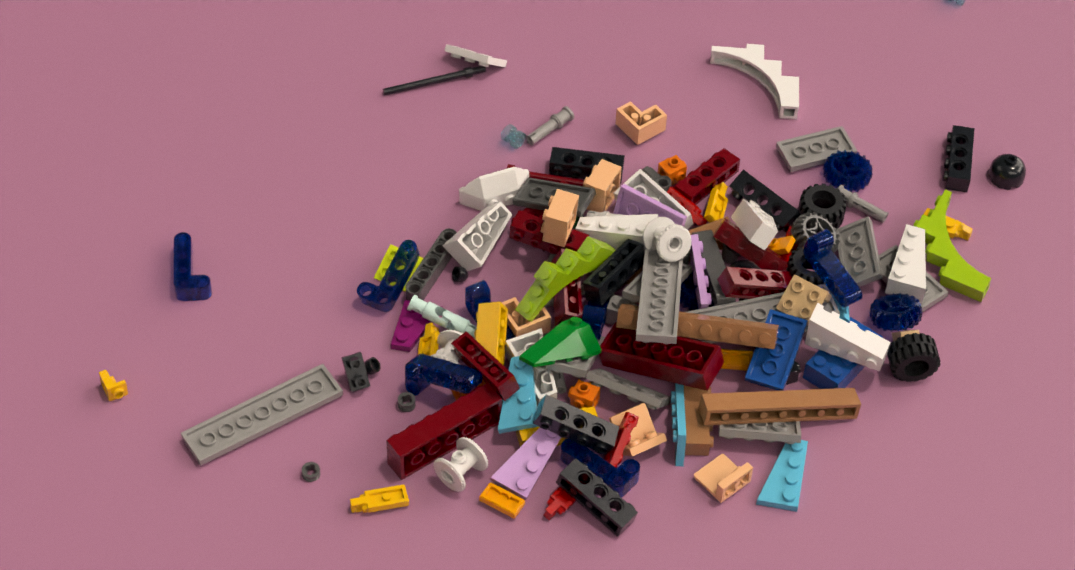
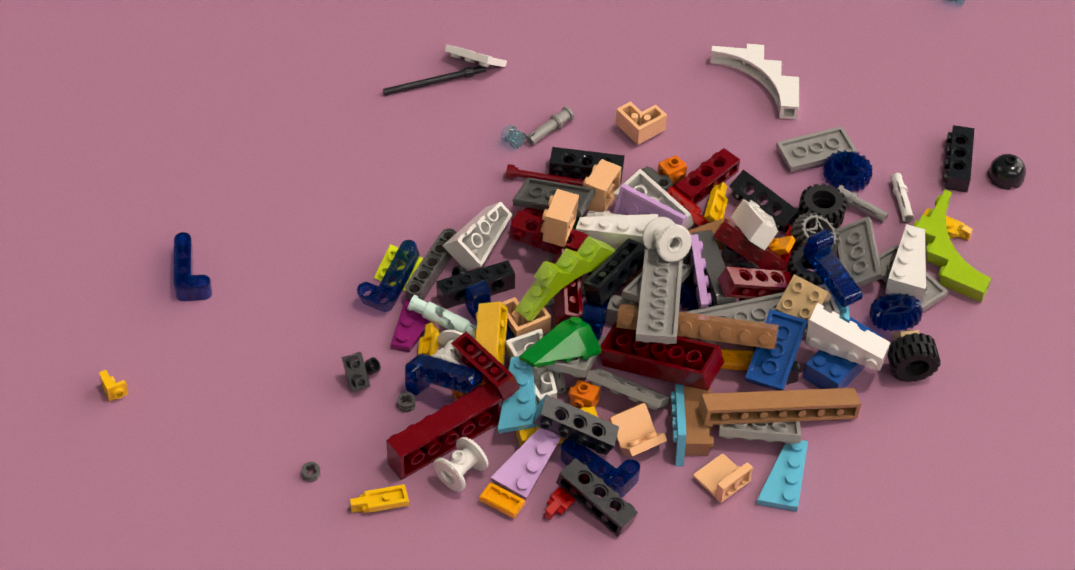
(261, 414): light grey plate -> none
(493, 188): white wedge -> none
(498, 276): none -> black brick
(623, 438): red hinge -> none
(897, 181): none -> white pin

